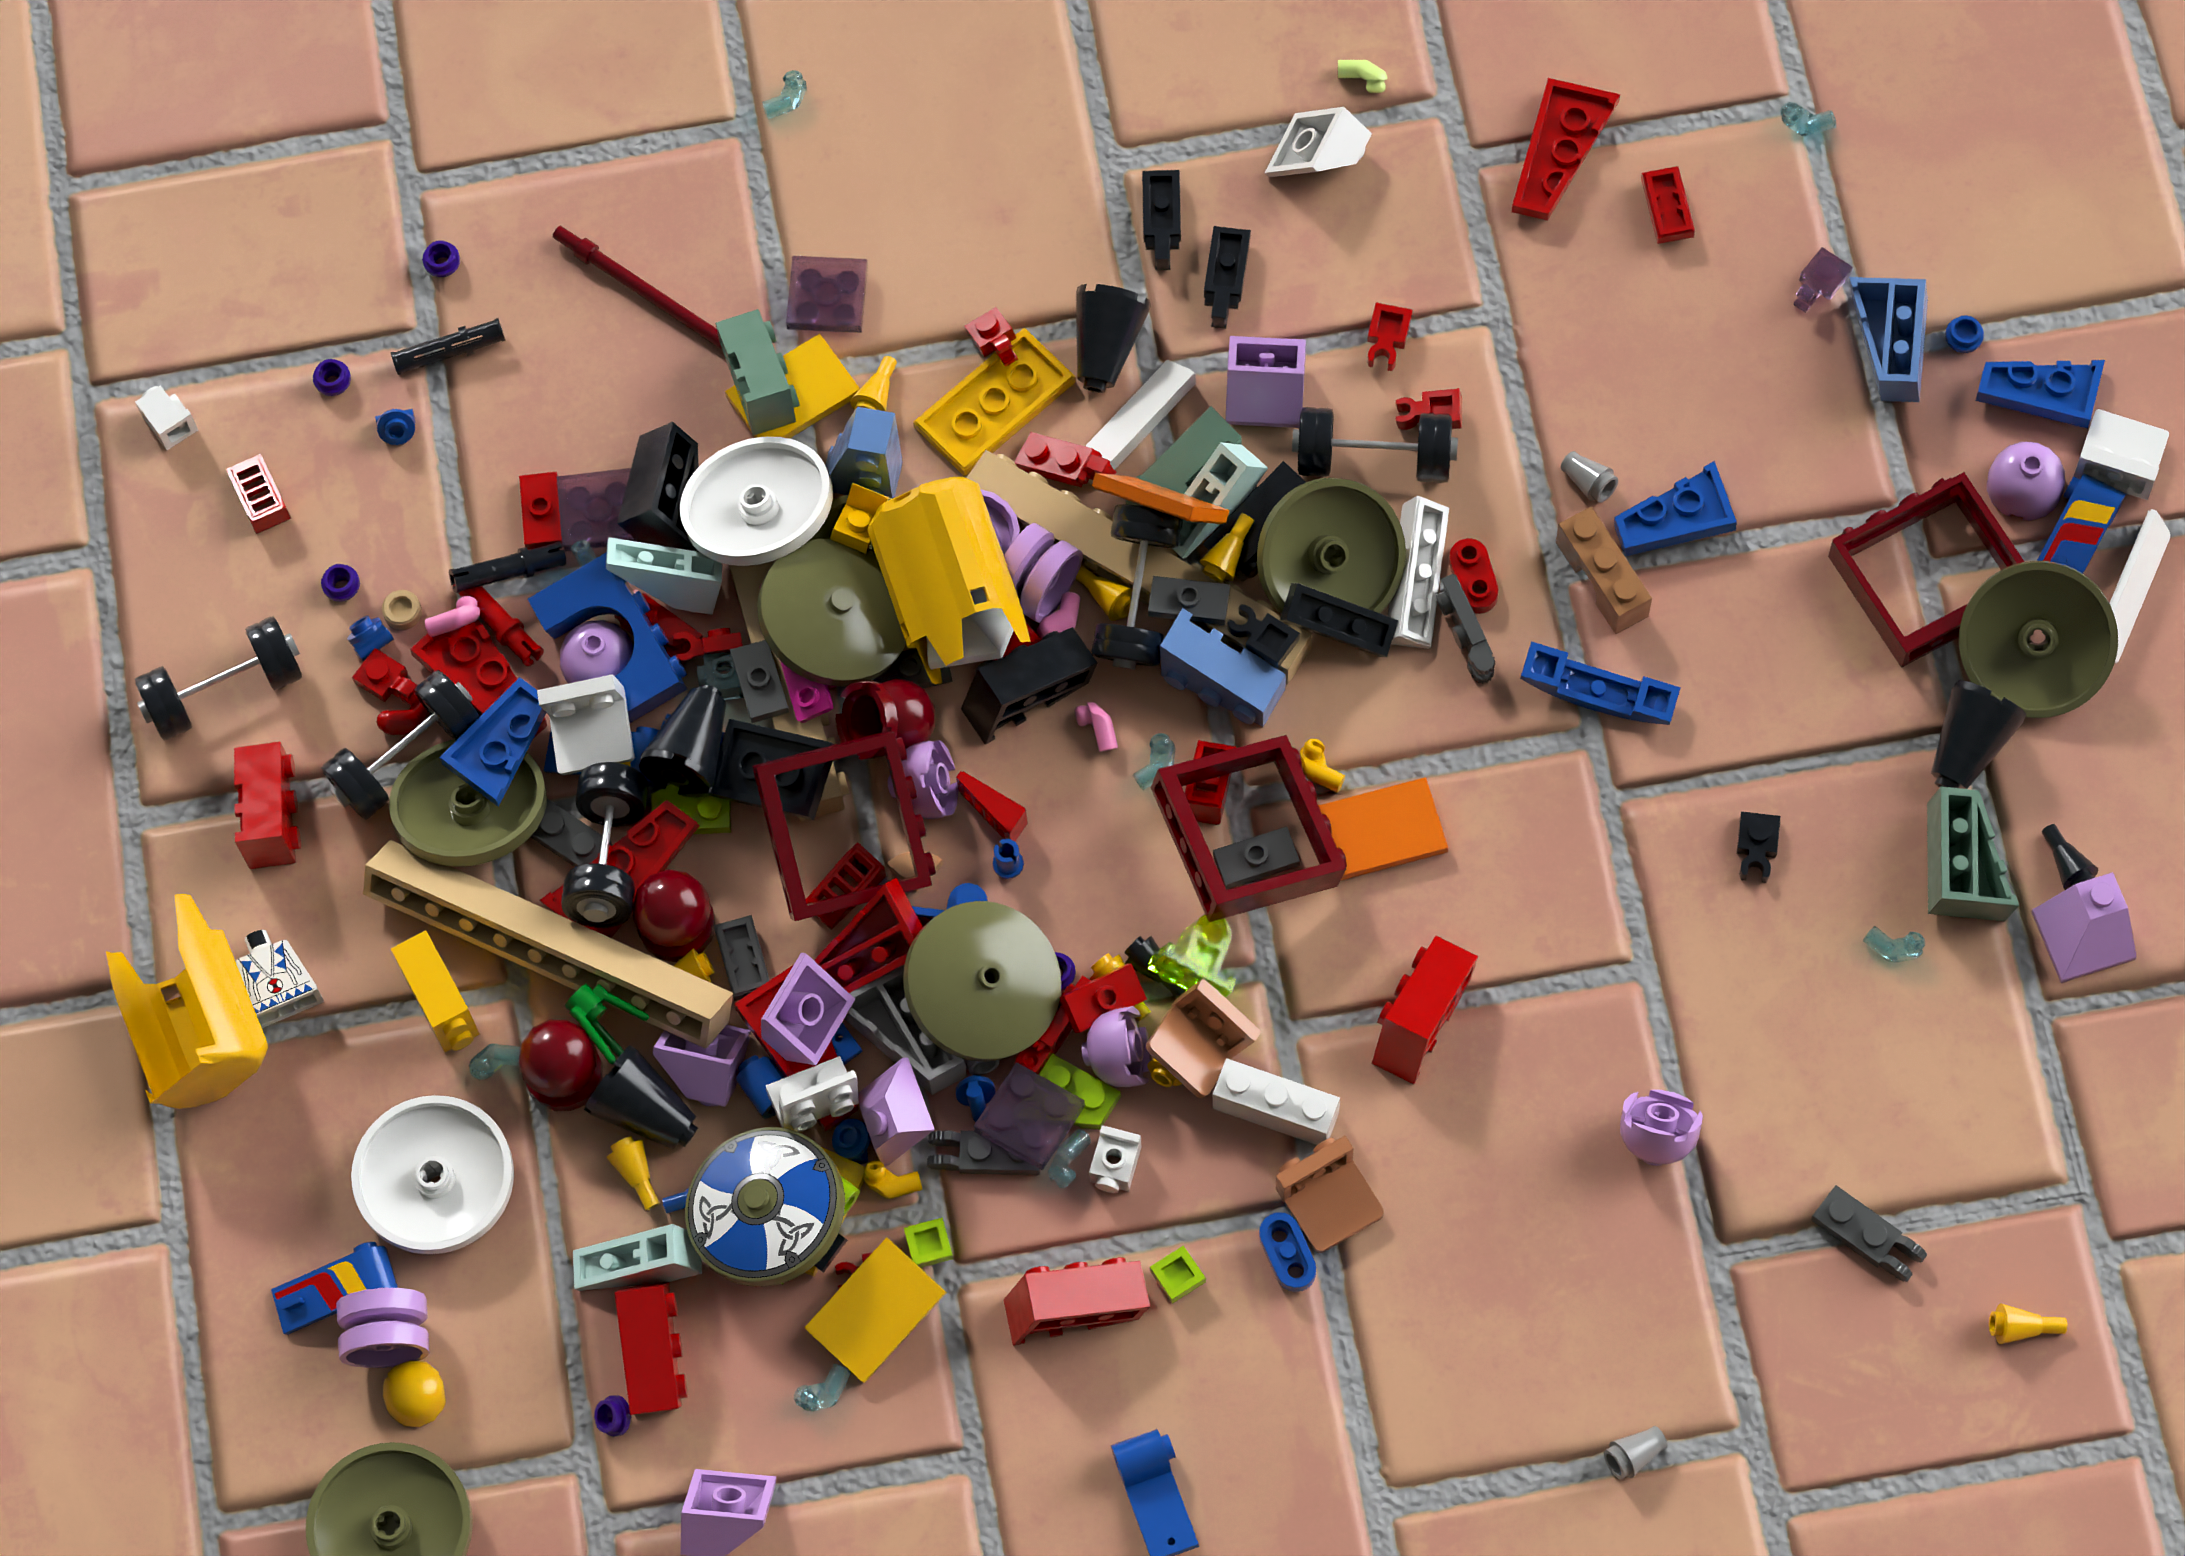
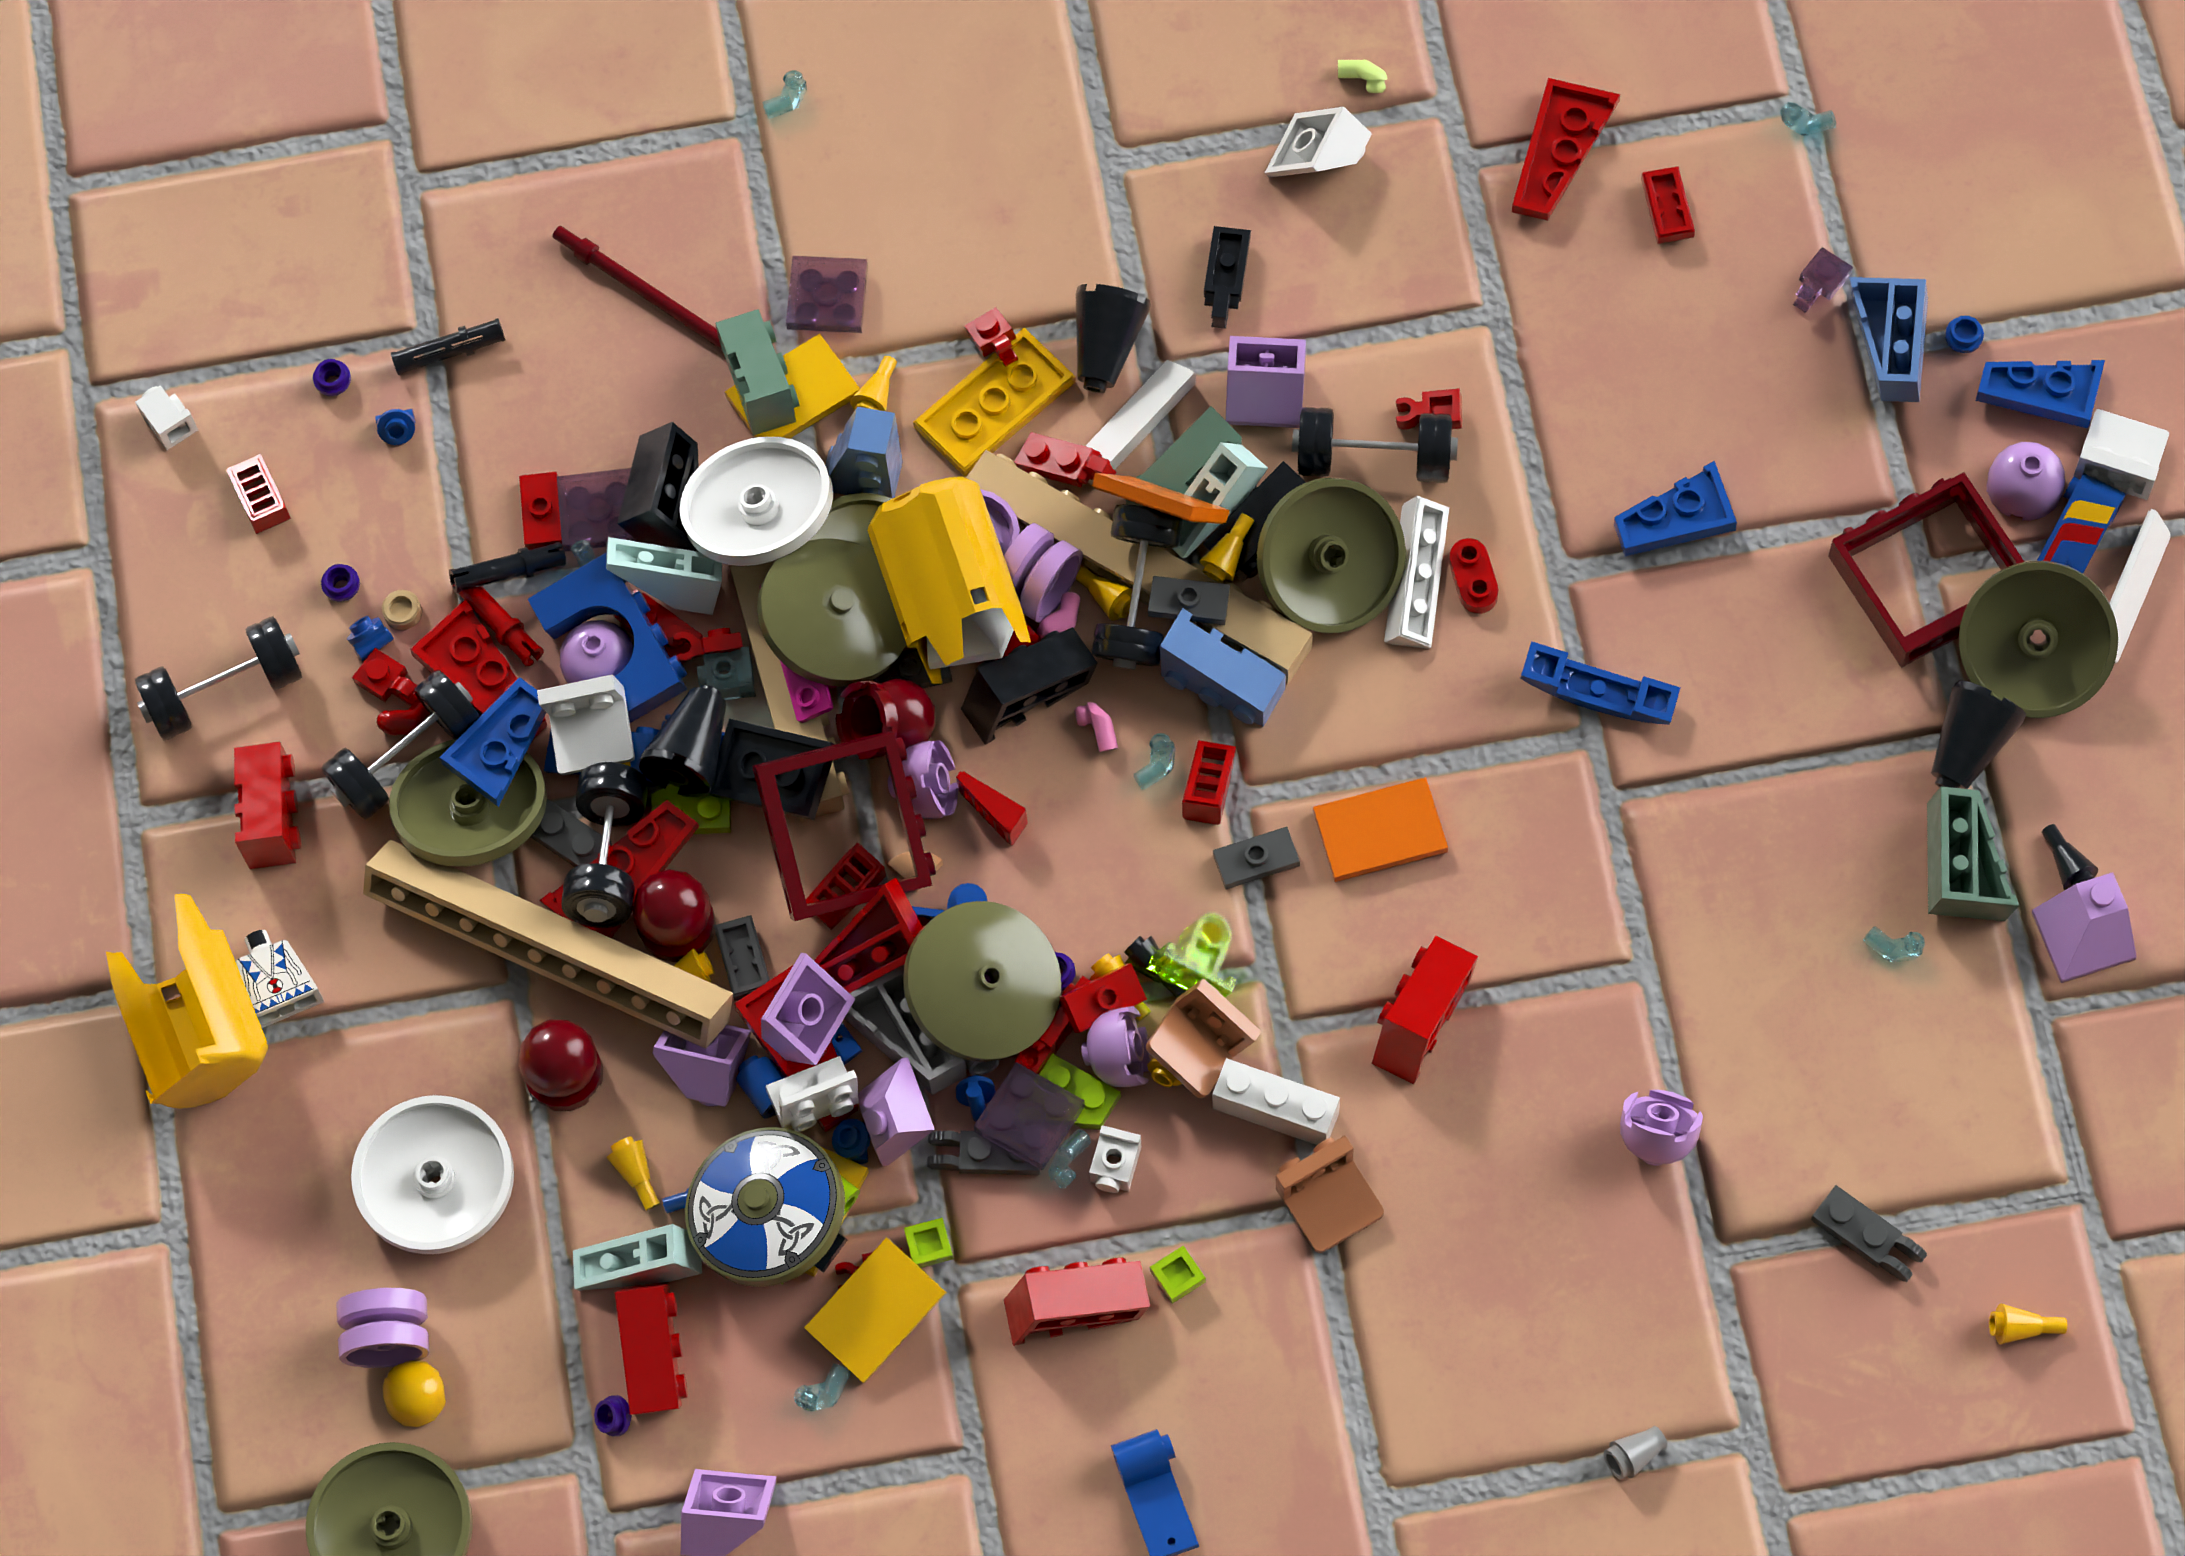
(317, 1292): blue door -> none
(435, 992): yellow brick -> none
(439, 250): dark purple plate -> none
(464, 614): bright pink arm -> none
(492, 1059): clear light blue arm -> none
(588, 1007): green plant -> none
(642, 1102): black cone -> none
(759, 681): dark grey plate -> none
(856, 516): yellow slope -> none
(887, 1183): yellow arm -> none
(1007, 859): blue pin -> none
(1161, 214): black hinge -> none
(1195, 854): dark red window -> none
(1267, 638): black plate -> none
(1288, 1253): blue plate -> none
(1315, 766): yellow arm -> none
(1339, 620): black plate -> none
(1388, 331): red plate -> none
(1467, 628): dark grey hinge -> none
(1591, 477): light grey cone -> none
(1617, 587): medium nougat arch -> none
(1757, 839): black plate -> none

